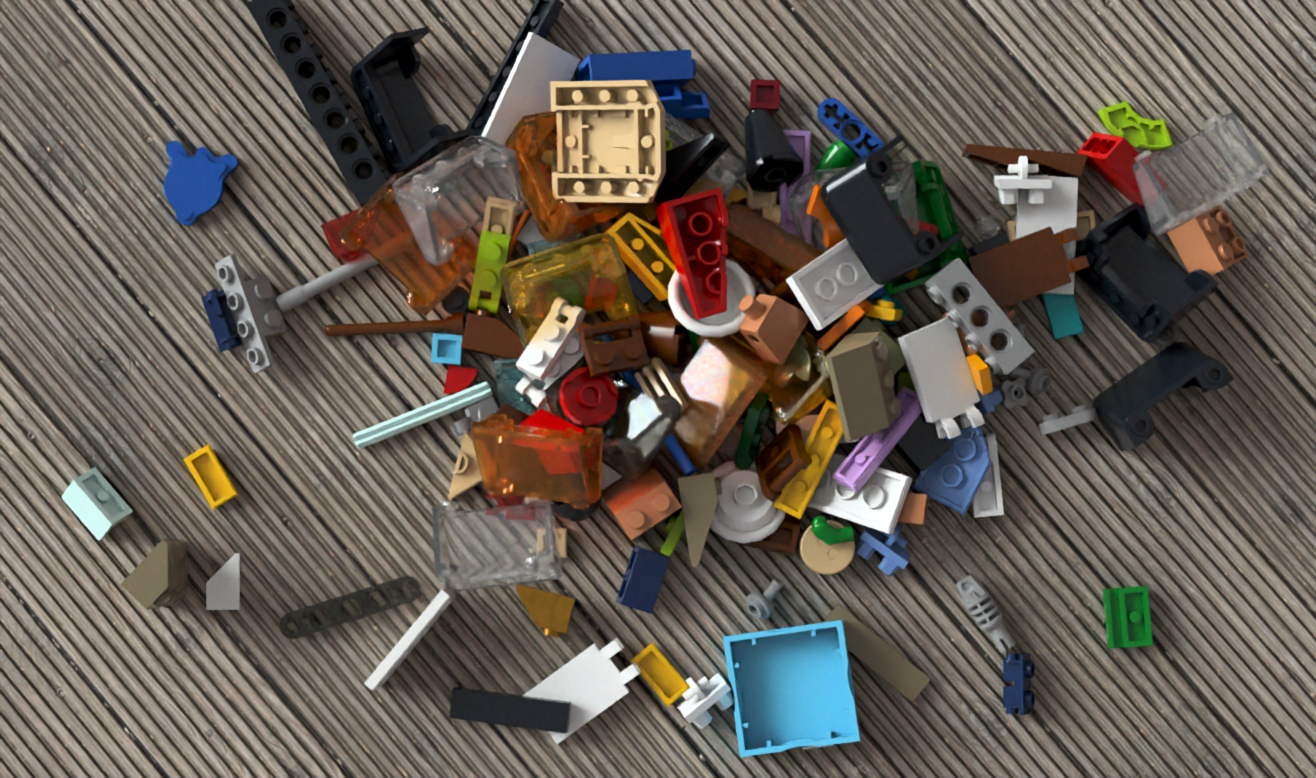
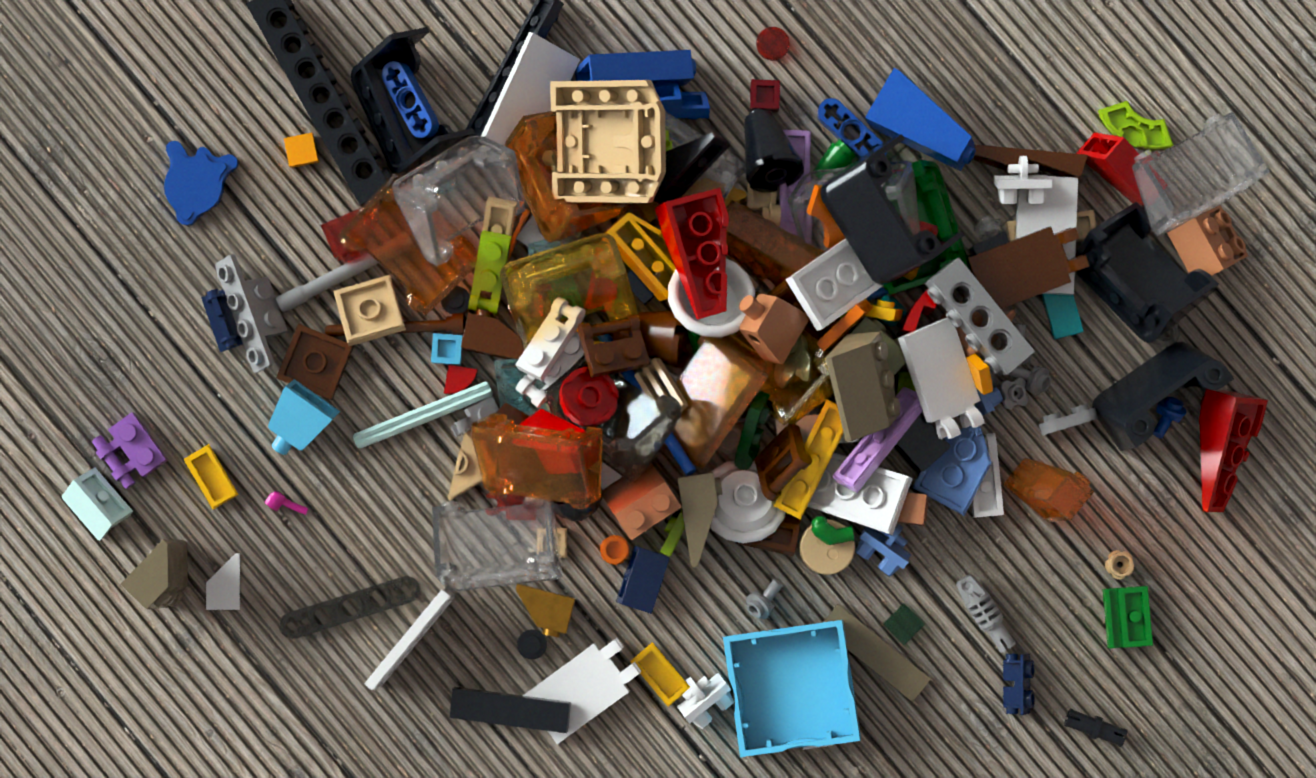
(137, 445): none -> medium lavender plate
(277, 499): none -> dark pink hand
(299, 417): none -> medium azure torso
(301, 150): none -> light orange tile
(315, 361): none -> reddish brown plate
(369, 310): none -> tan tile
(421, 104): none -> blue beam
(532, 644): none -> black plate
(614, 549): none -> orange tile
(772, 43): none -> clear red piece
(903, 623): none -> clear green tile
(922, 305): none -> red slope
(924, 125): none -> blue slope
(1049, 489): none -> clear orange wedge
(1095, 727): none -> black pin
(1127, 564): none -> tan plate
(1171, 410): none -> blue plate
(1225, 430): none -> red wedge

